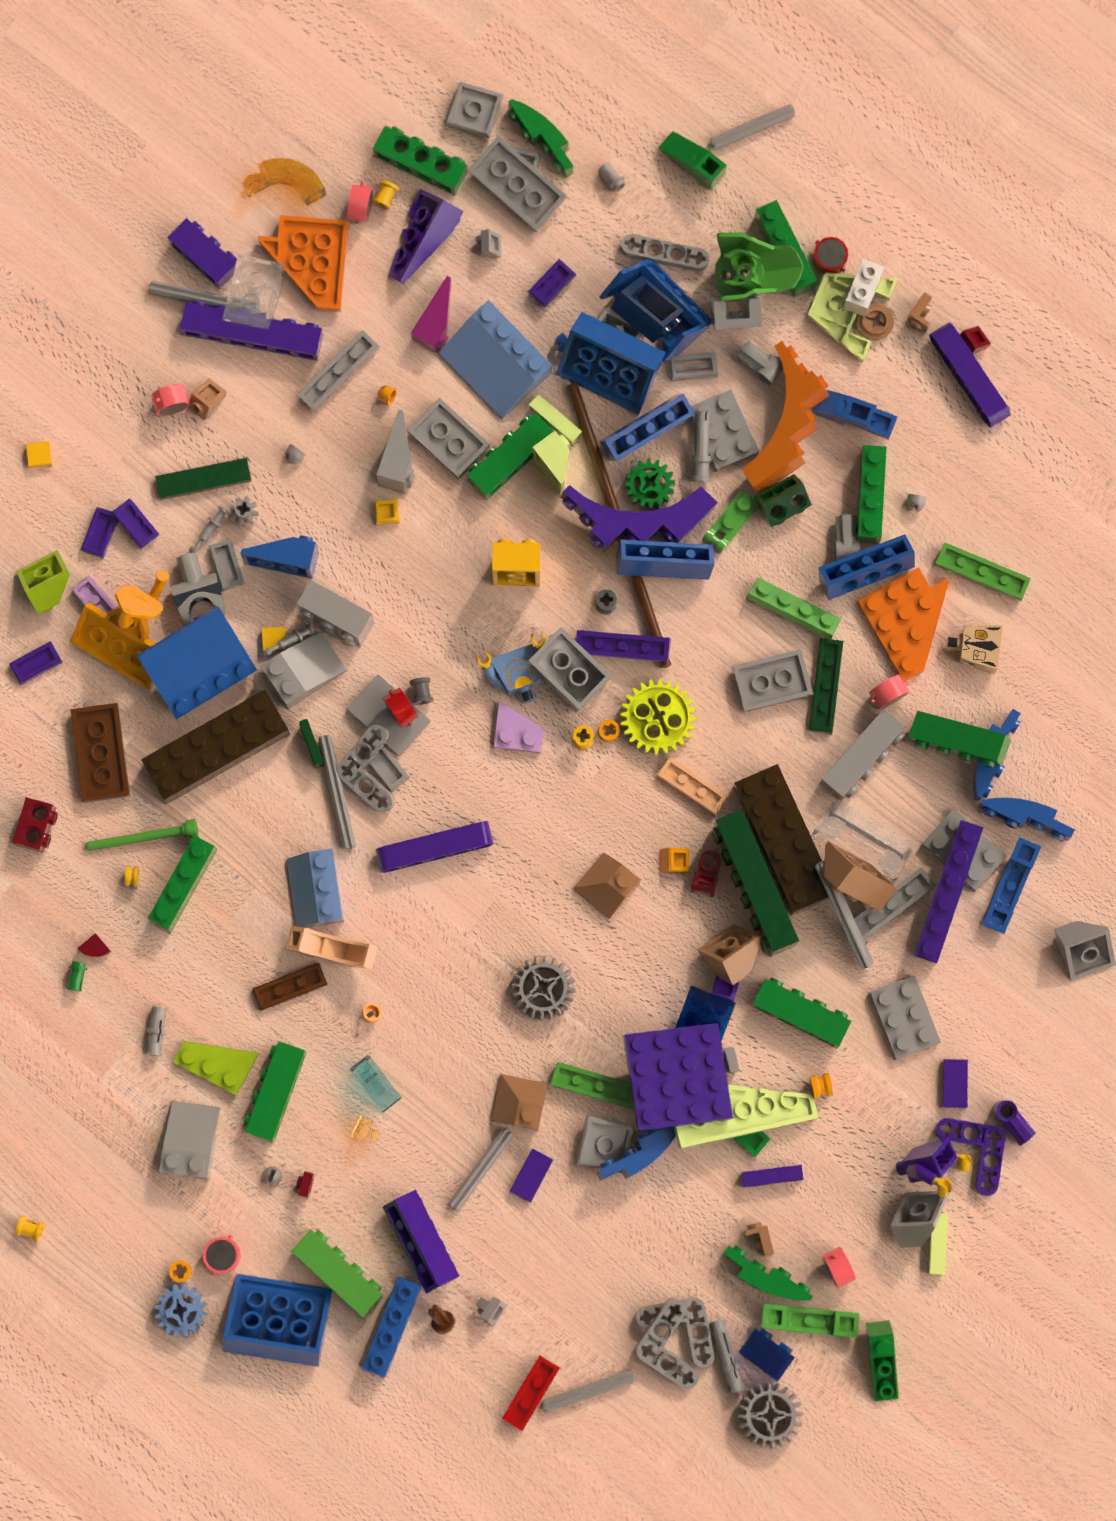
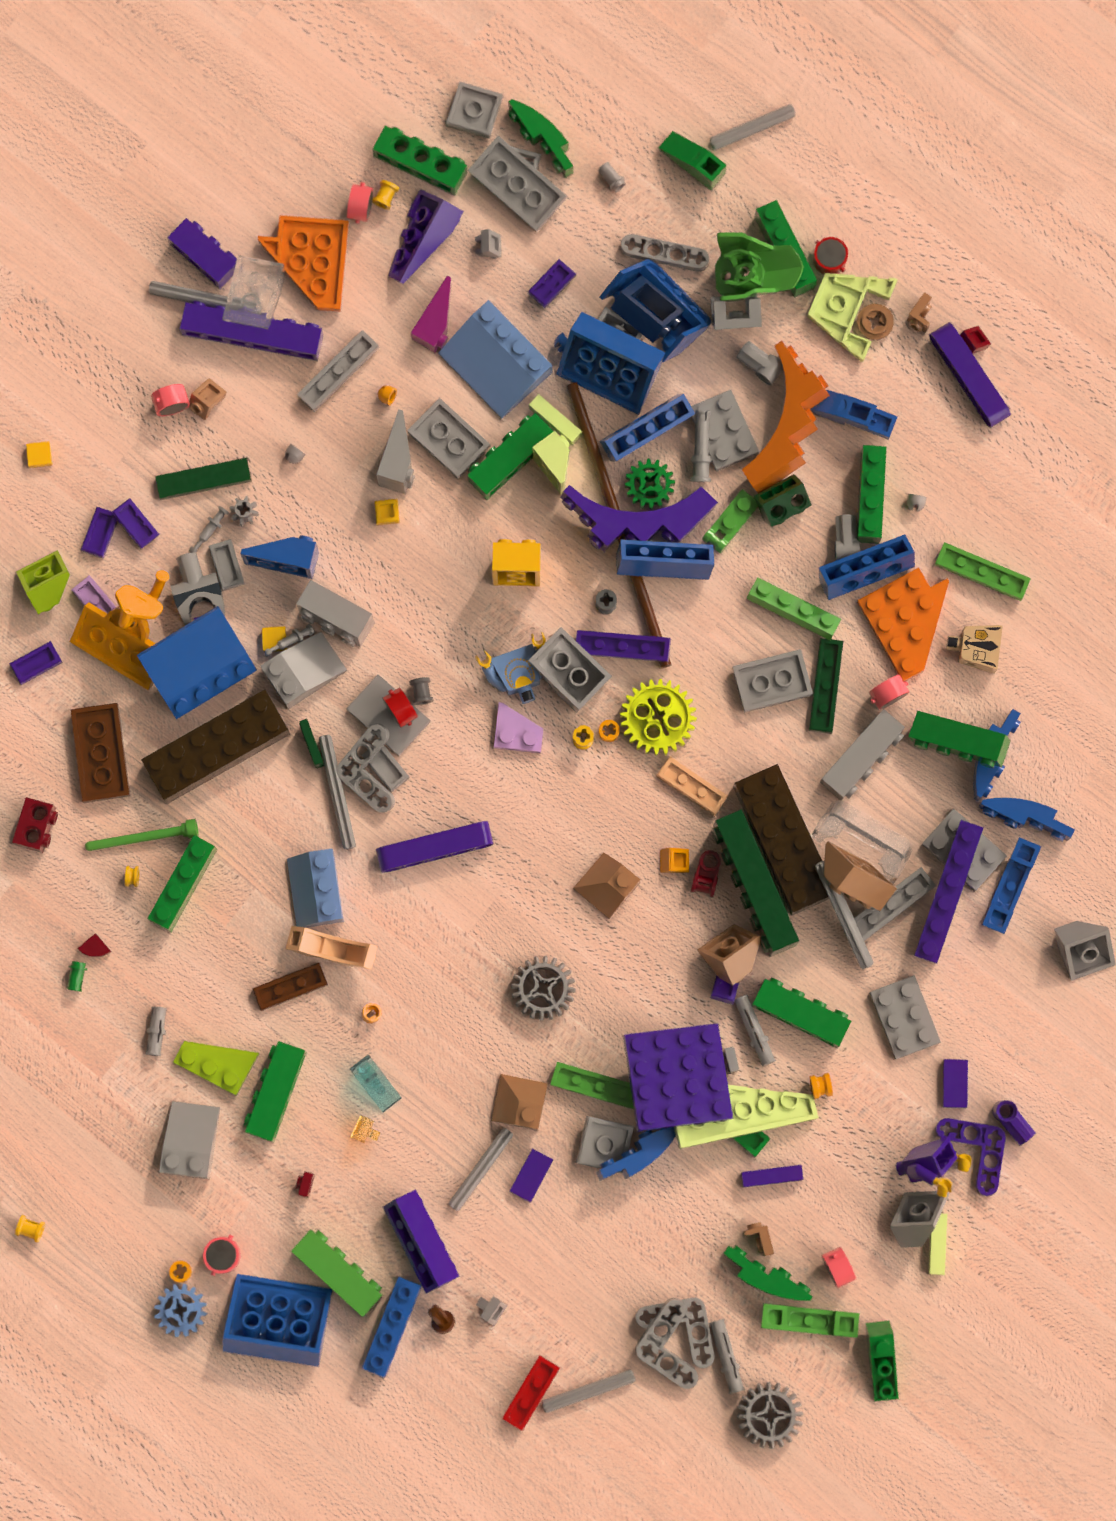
(276, 1179): light grey hinge -> none
(286, 172): clear yellow arch -> none
(694, 375): light grey tile -> none
(705, 1009): clear blue plate -> none
(743, 1005): none -> light grey pin
(766, 1354): clear blue brick -> none
(864, 287): white brick -> none

